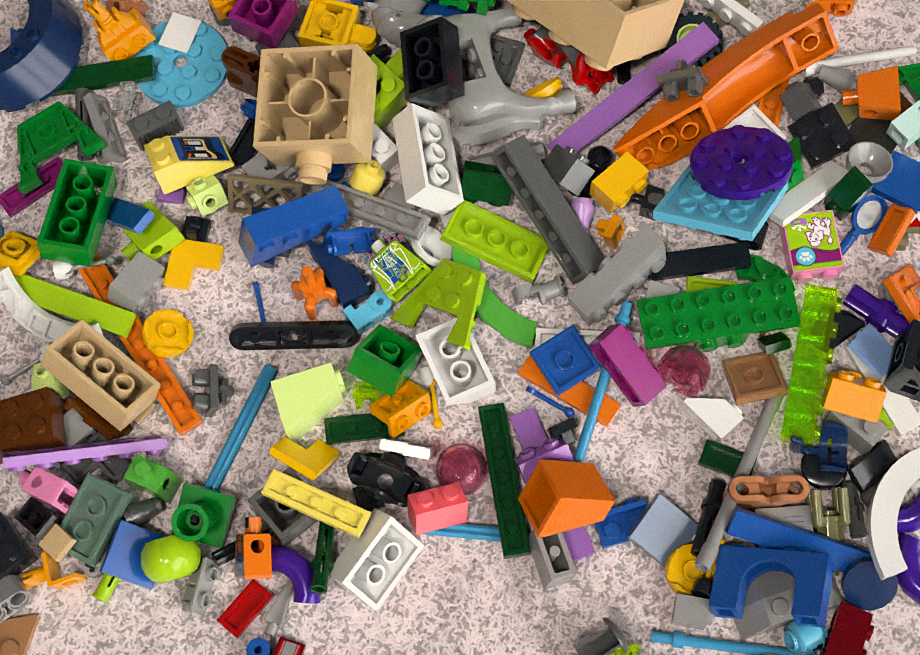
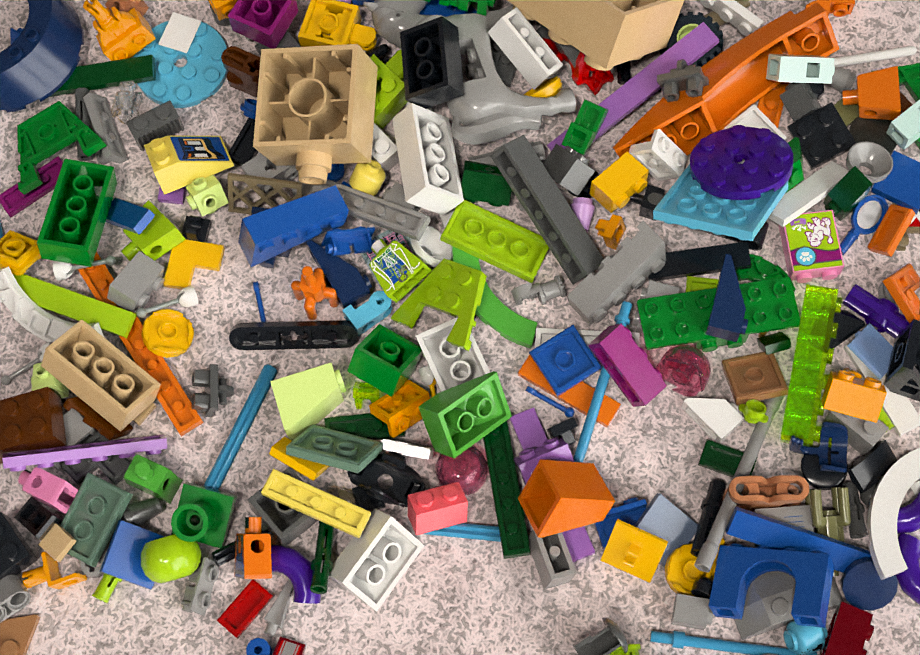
(186, 297): none -> hinge
(334, 448): none -> sand green tile
(465, 414): none -> bright green slope
(525, 48): none -> white brick
(586, 126): none -> green slope
(600, 156): black wheel -> none
(634, 550): none -> yellow piece
(660, 156): none -> white bracket
(728, 307): none -> dark blue slope
(754, 411): none -> lime plate
(800, 68): none -> light aqua brick

